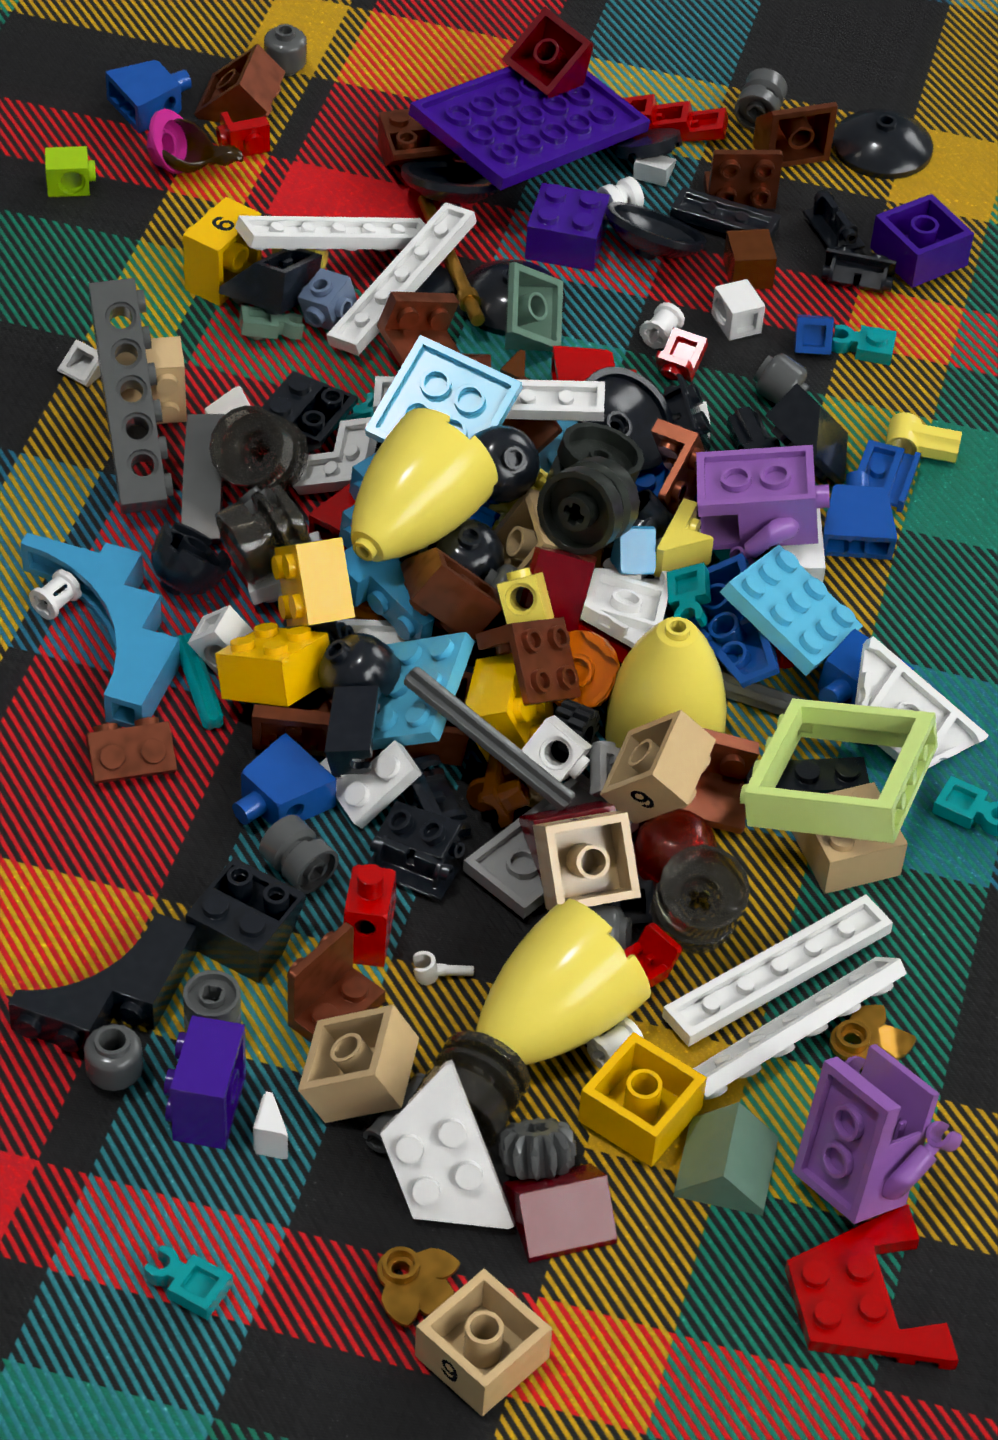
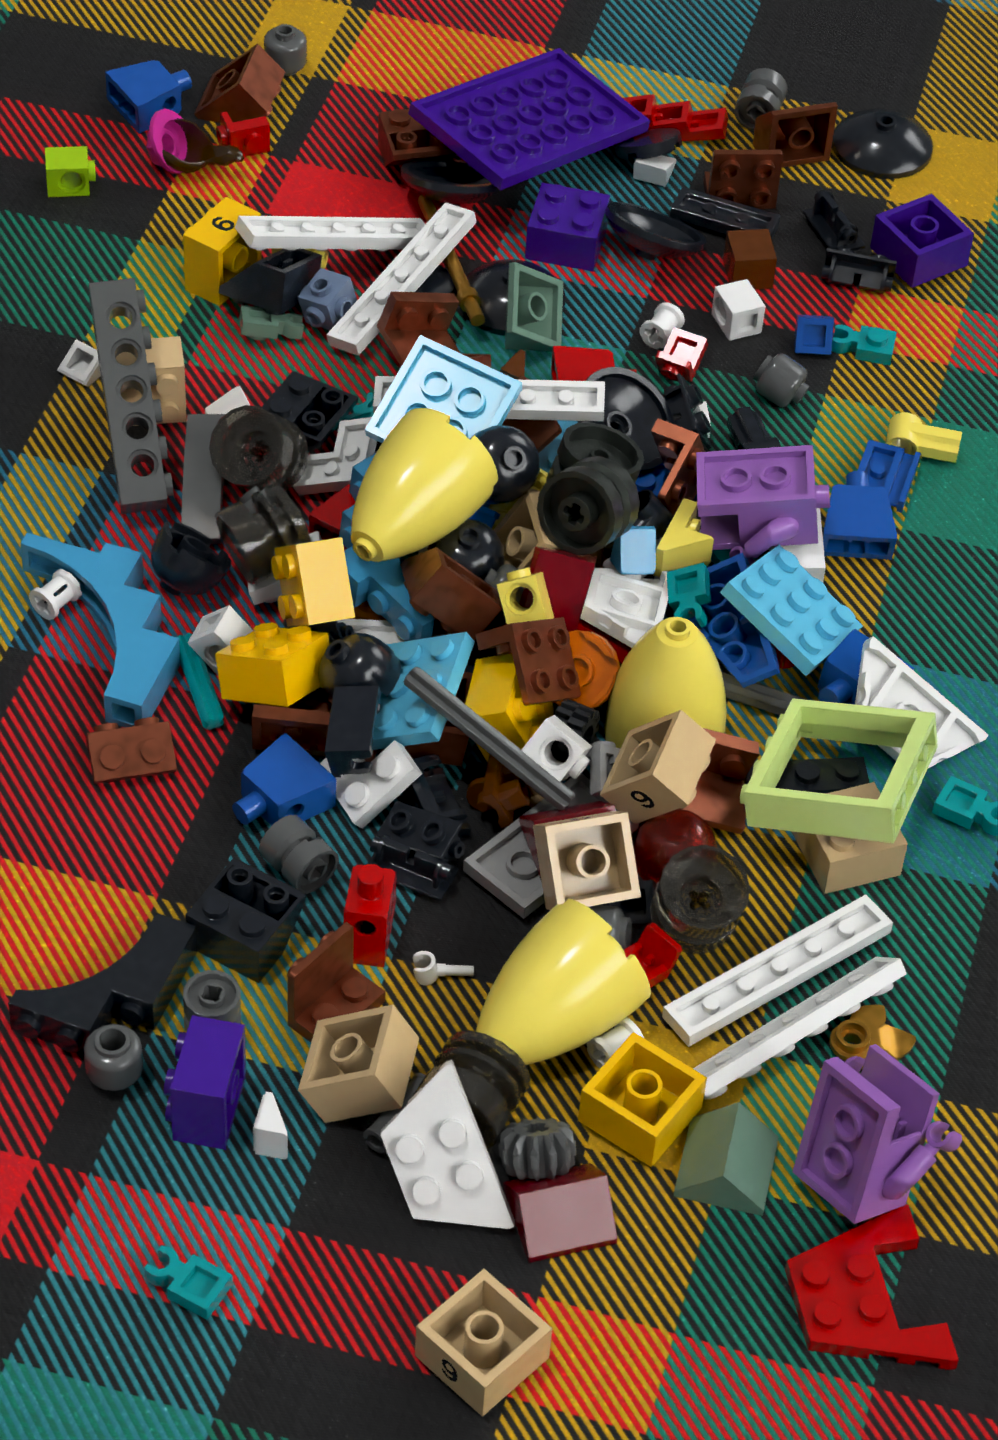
(421, 1288): pearl gold plate -> none
(551, 55): dark red slope -> none
(625, 191): white wheel -> none
(804, 422): black slope -> none

